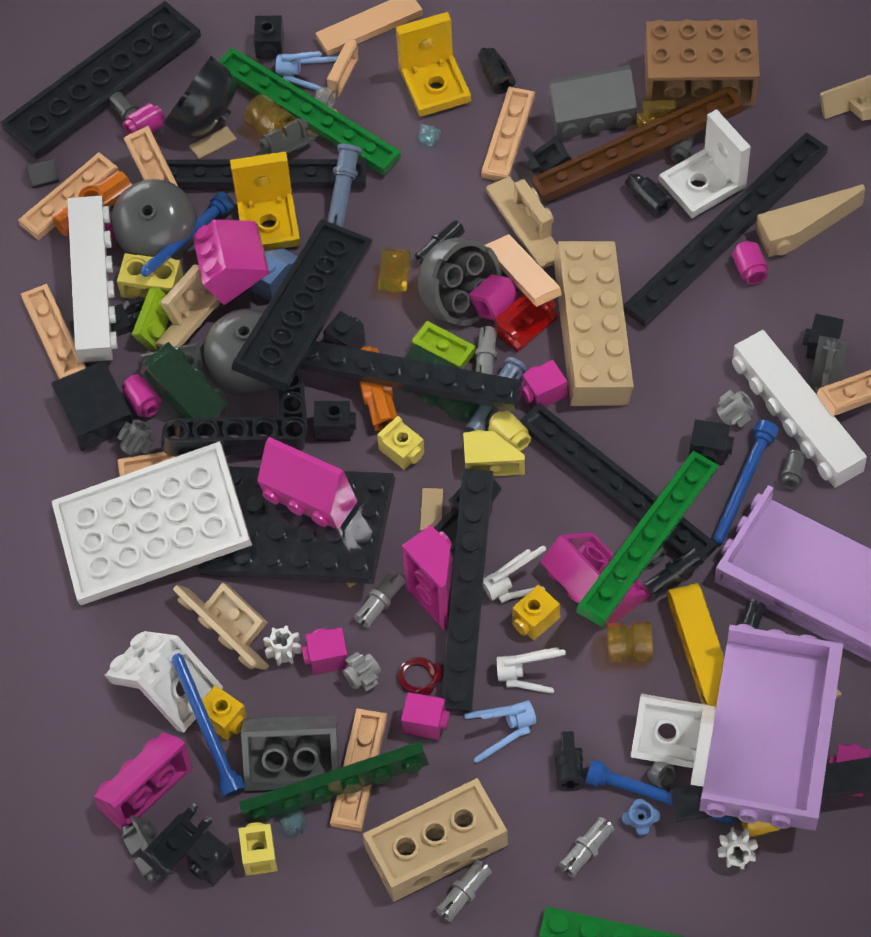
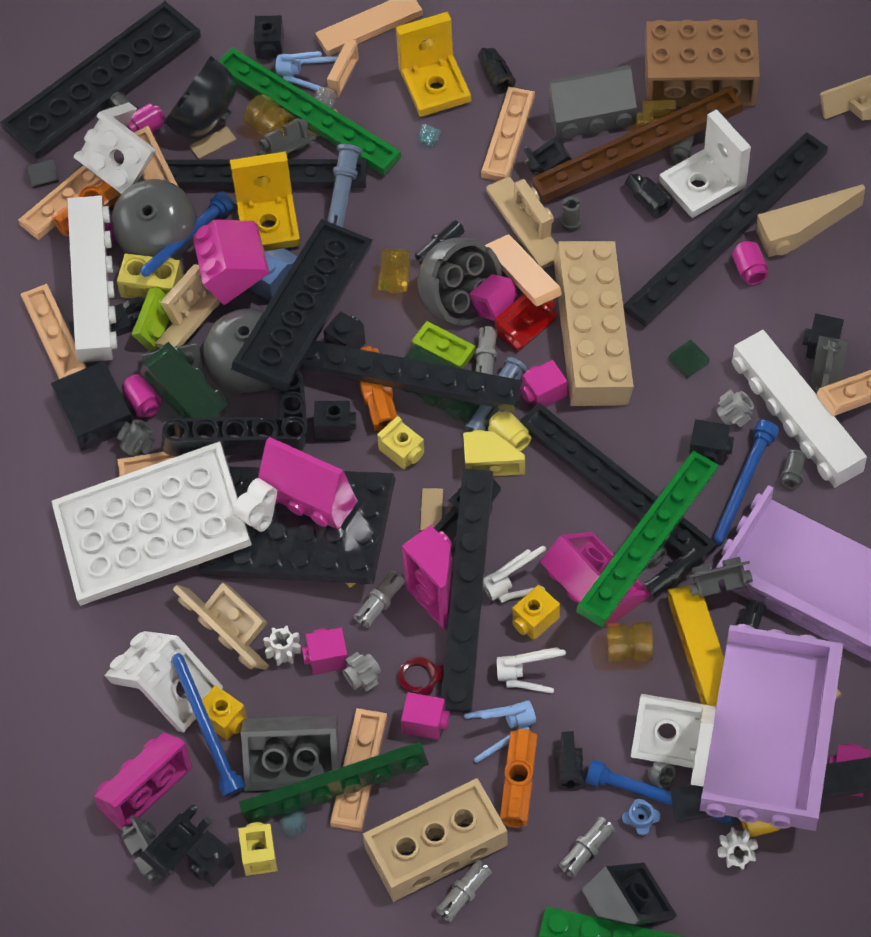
(106, 137): none -> white bracket
(256, 505): none -> white piece
(519, 762): none -> orange piece
(571, 216): none -> dark grey pin
(628, 895): none -> black slope
(688, 358): none -> clear green tile
(731, 573): none -> dark grey hinge

